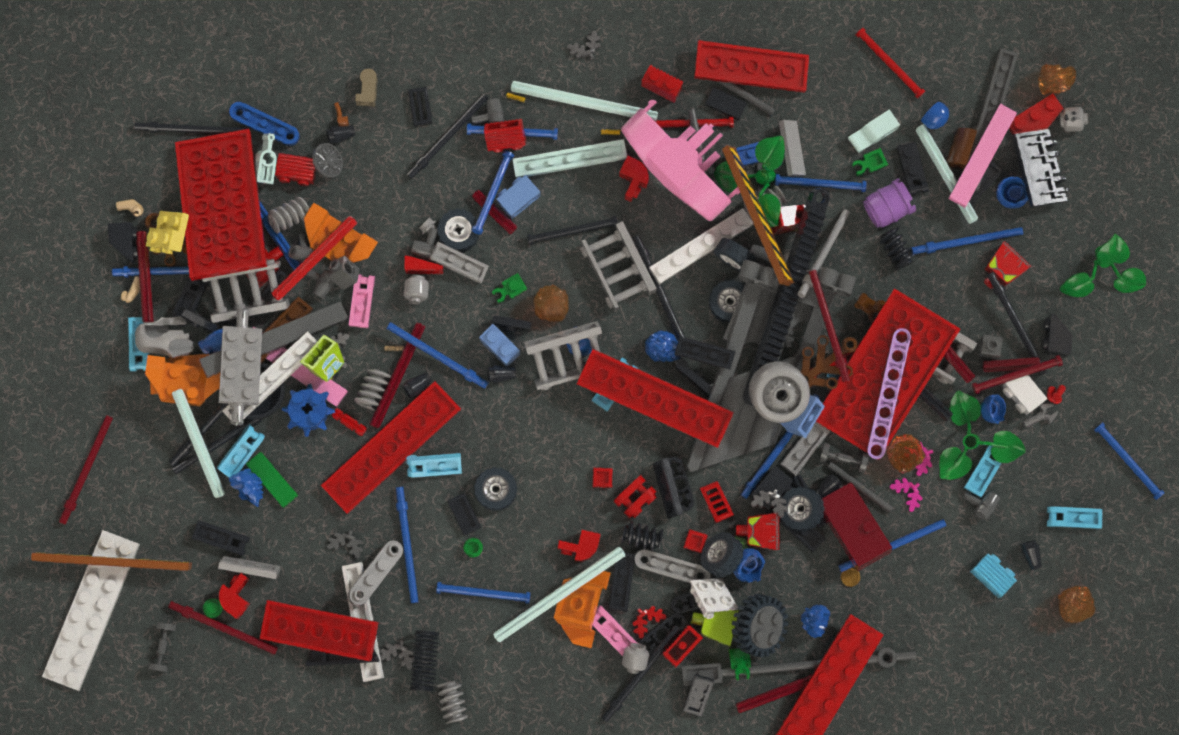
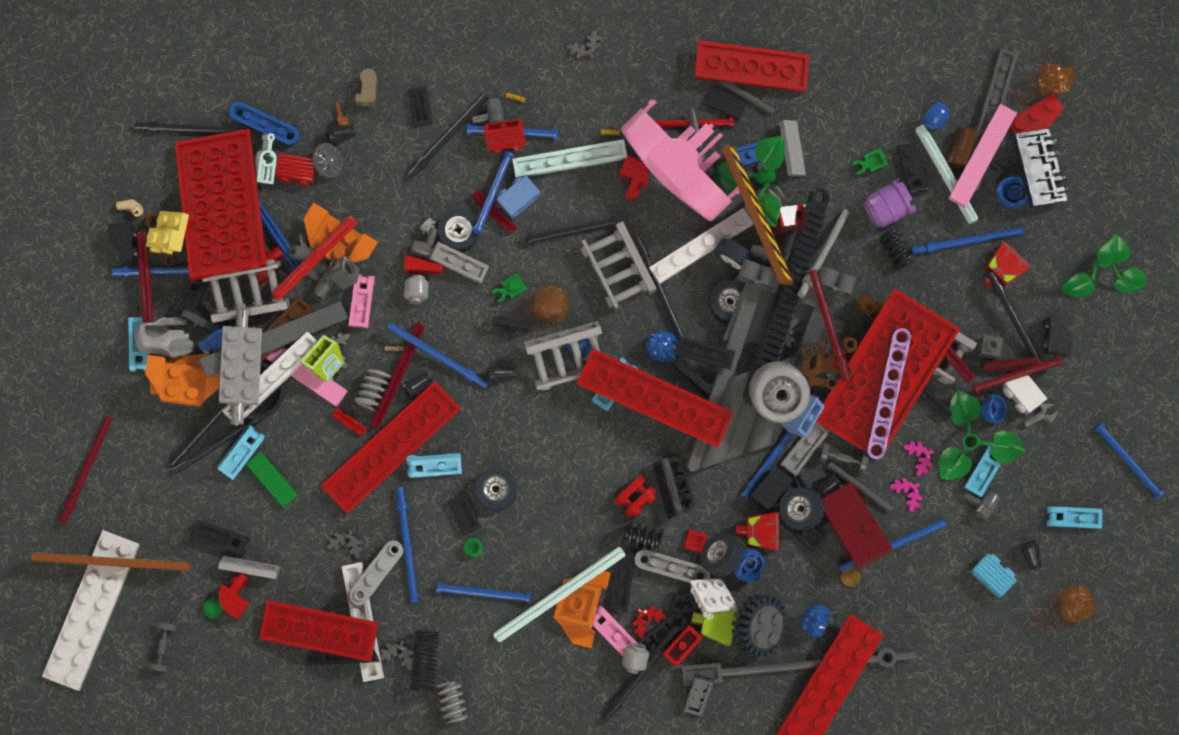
(134, 290): tan arm -> none
(188, 612): dark red bar -> none
(198, 443): light aqua axle -> none
(248, 486): blue hair -> none
(287, 213): light grey piece -> none
(316, 417): blue brick -> none
(499, 345): medium blue brick -> none
(579, 100): light aqua axle -> none
(585, 549): red brick -> none
(602, 477): red tile -> none
(662, 83): red brick -> none
(724, 516): red slope -> none
(740, 662): green plate -> none
(765, 497): flat silver animal -> none
(772, 695): dark red axle -> none
(820, 183): blue bar -> none
(874, 131): light aqua piece -> none
(890, 63): red bar -> none
(905, 453): clear orange hair -> none
(1055, 394): red plate -> none
(1073, 119): light grey head -> none

